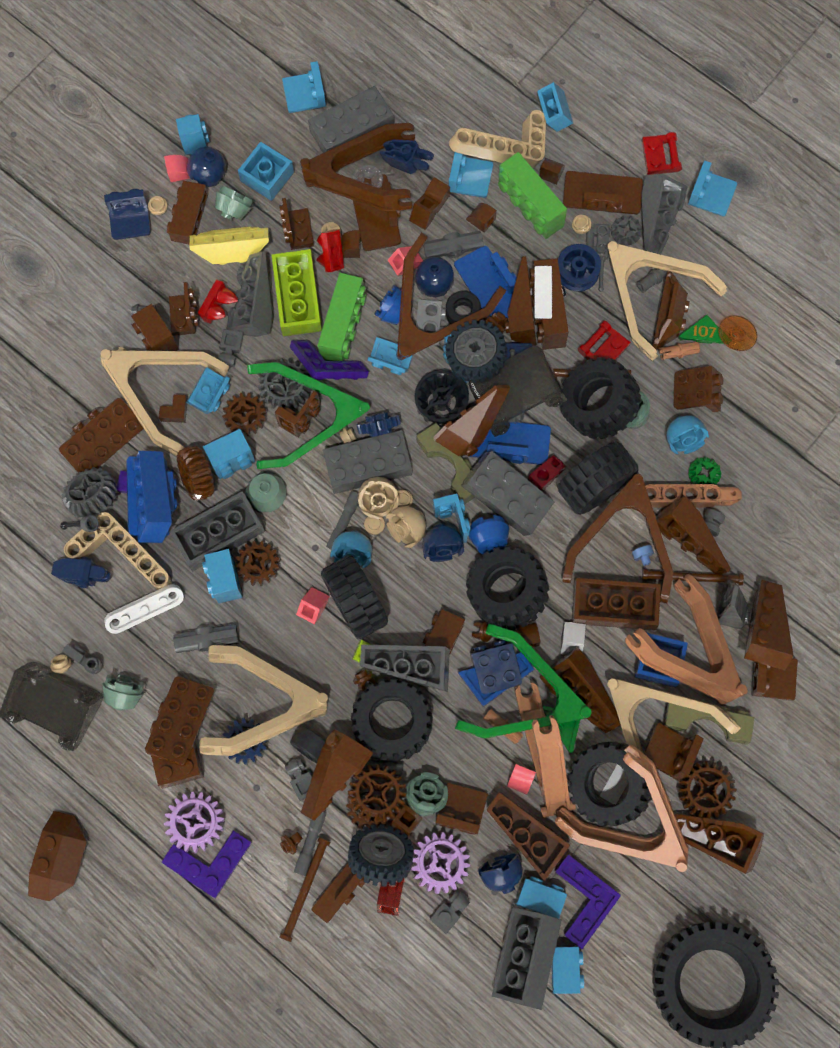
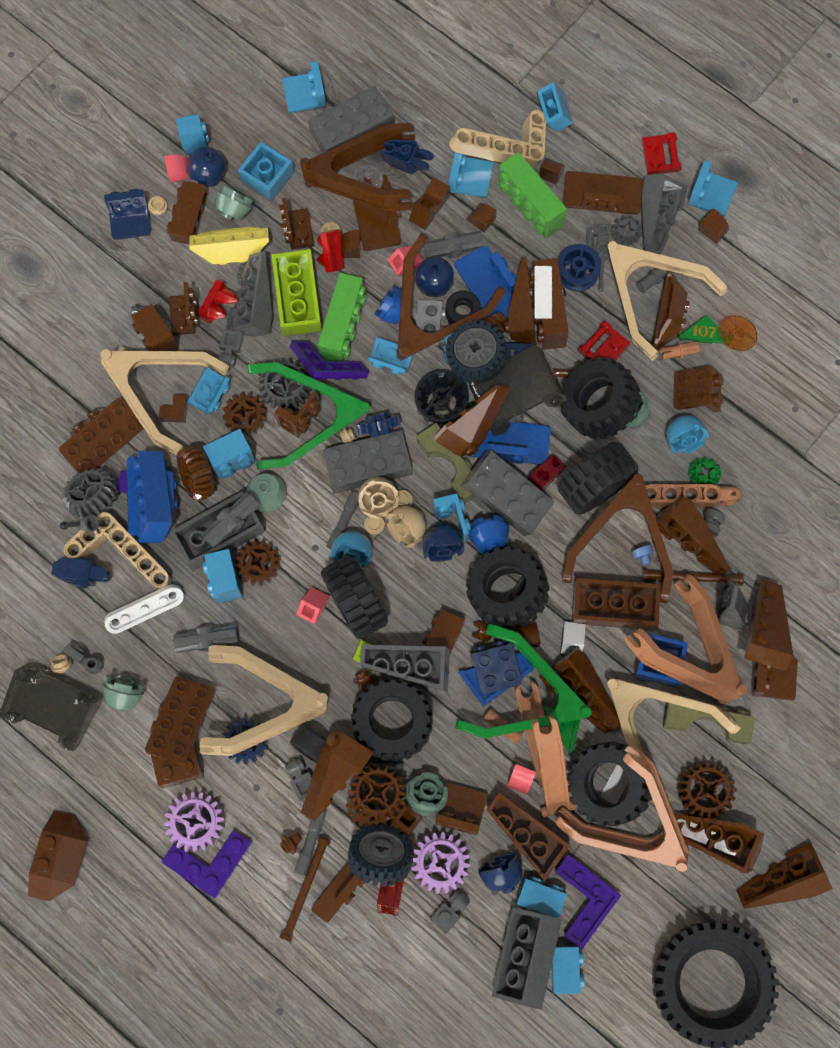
(230, 520): none -> dark grey piece
(581, 224): tan plate -> none
(672, 752): reddish brown bracket -> none
(714, 226): none -> reddish brown brick
(790, 880): none -> reddish brown wedge

